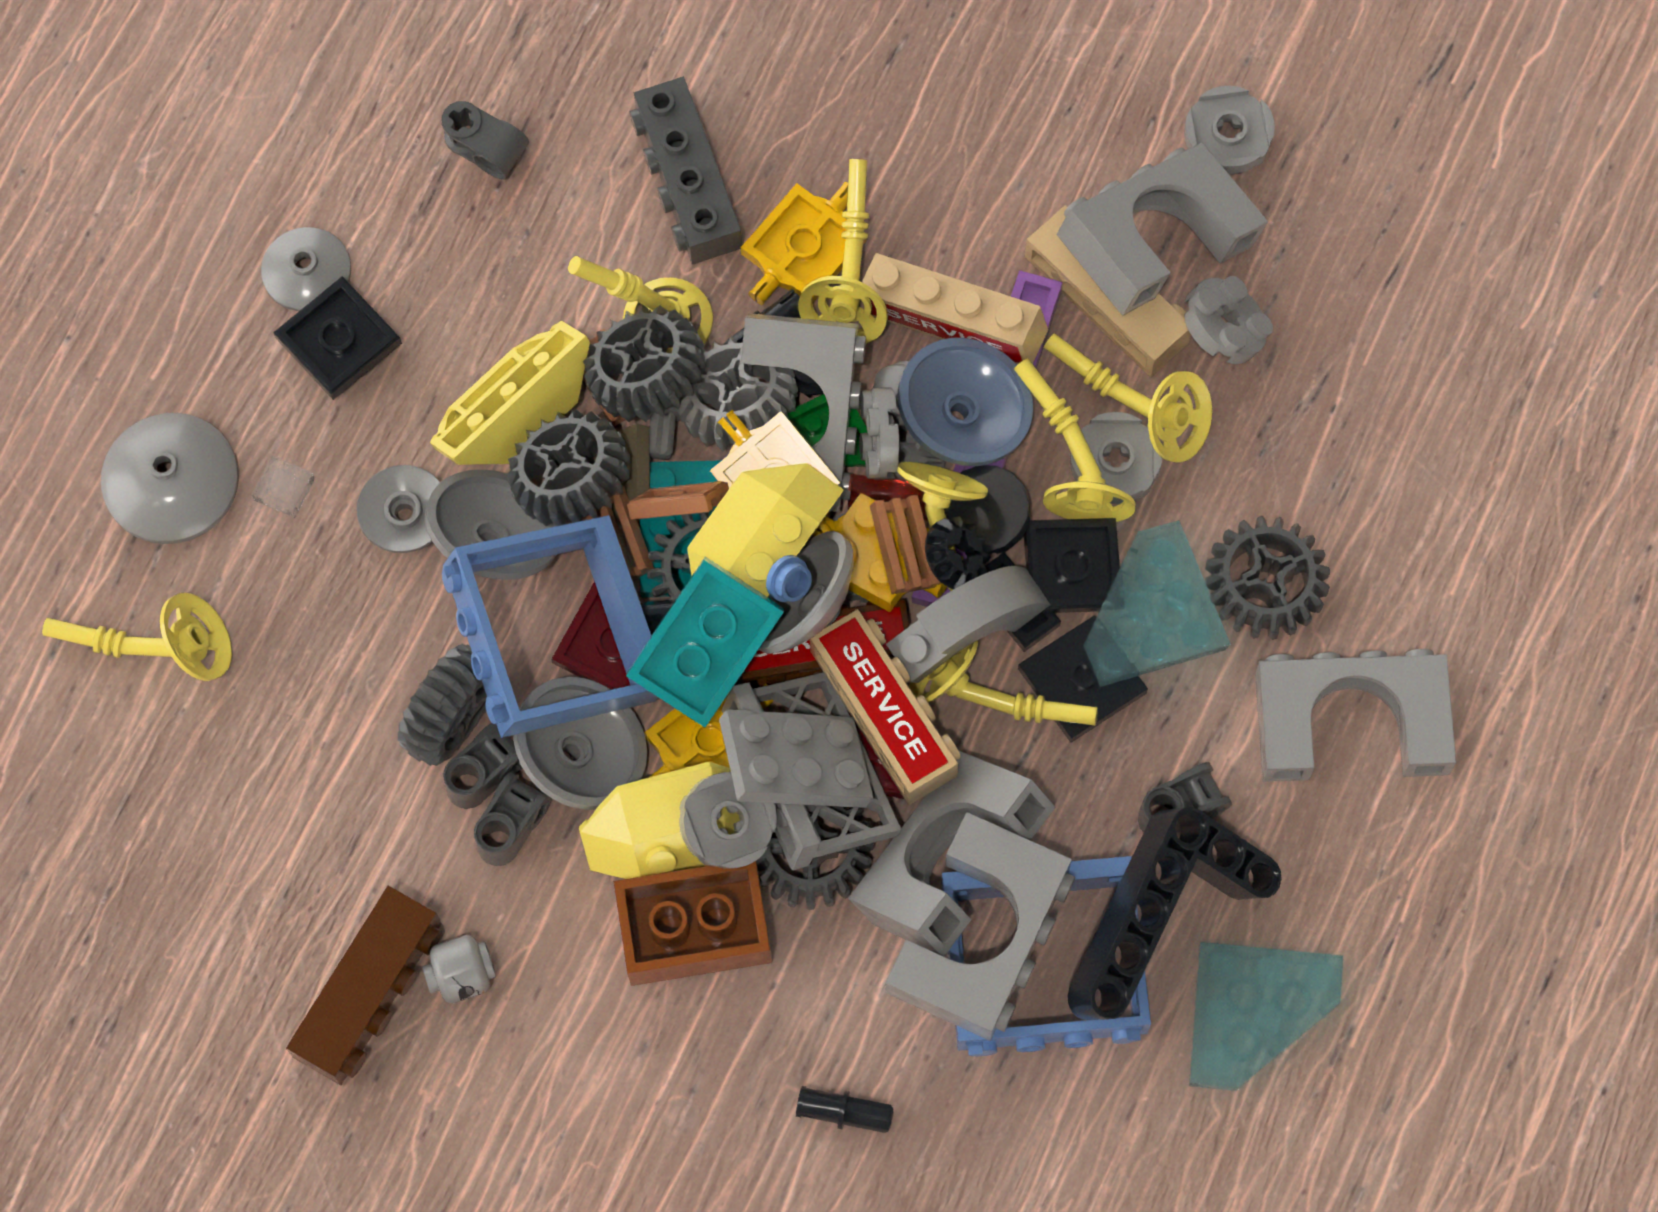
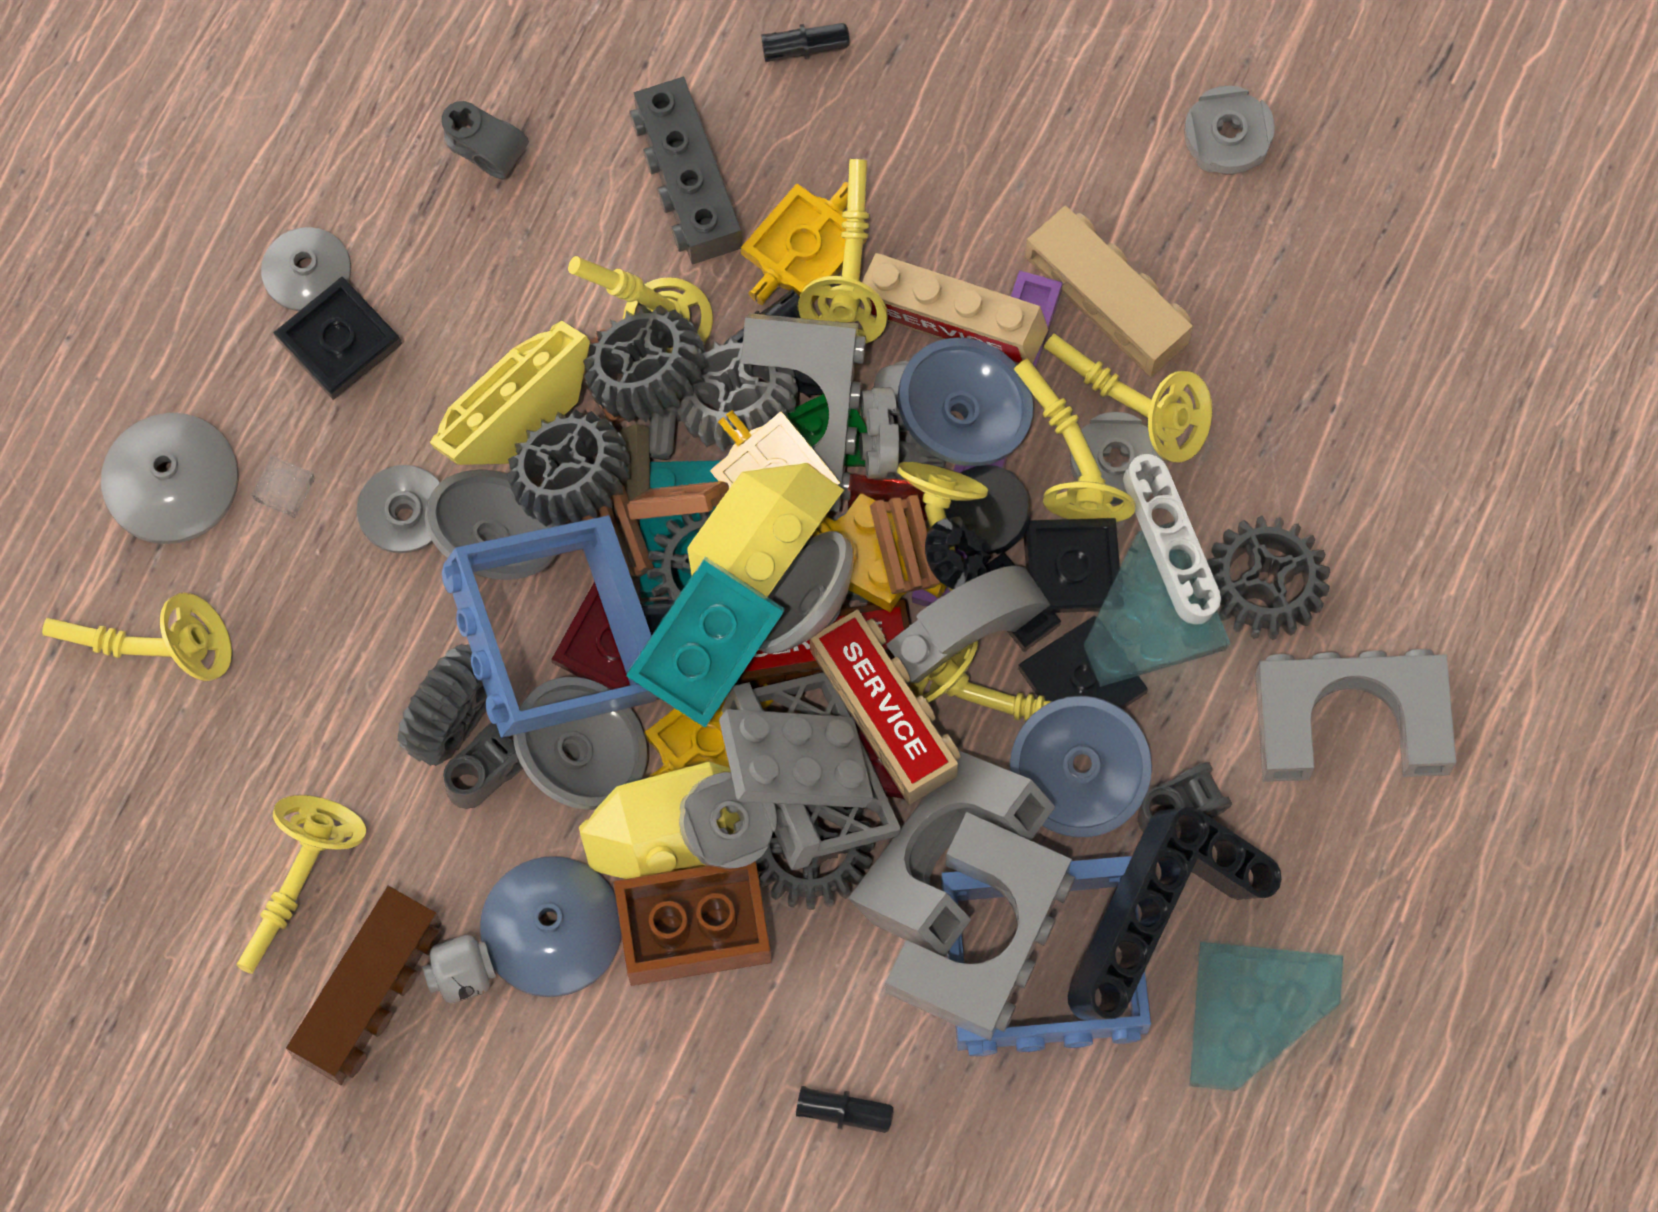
(314, 837): none -> light yellow dish
(513, 810): dark grey piece -> none
(558, 956): none -> sand blue dish
(788, 579): medium blue plate -> none
(804, 41): none -> black axle
(1092, 799): none -> sand blue dish
(1179, 537): none -> white beam
(1185, 185): light grey arch -> none
(1246, 325): light grey plate -> none

